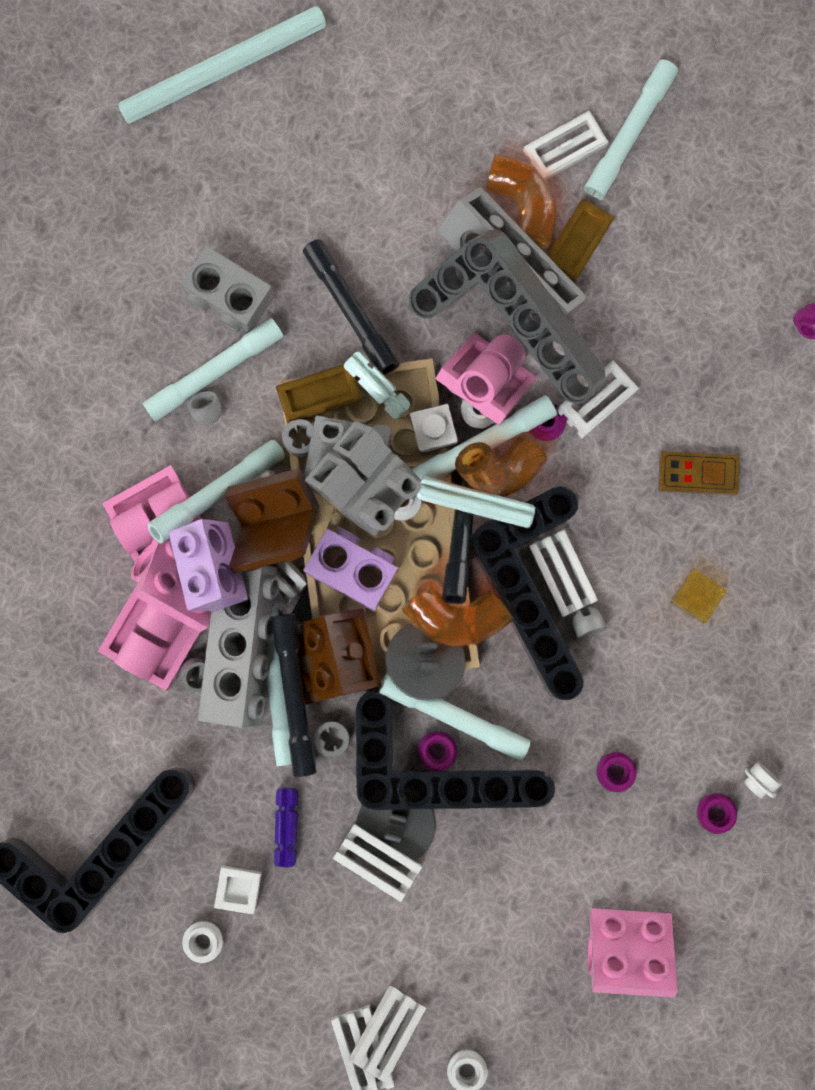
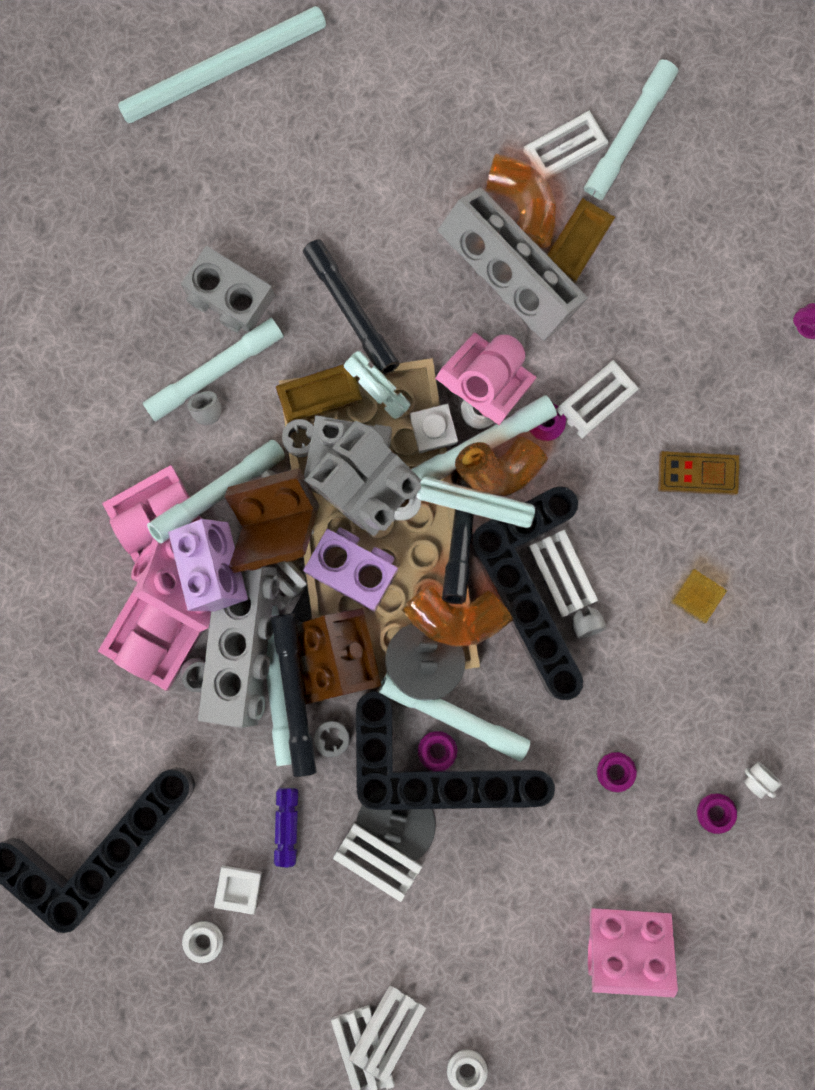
(515, 308): dark grey beam -> none

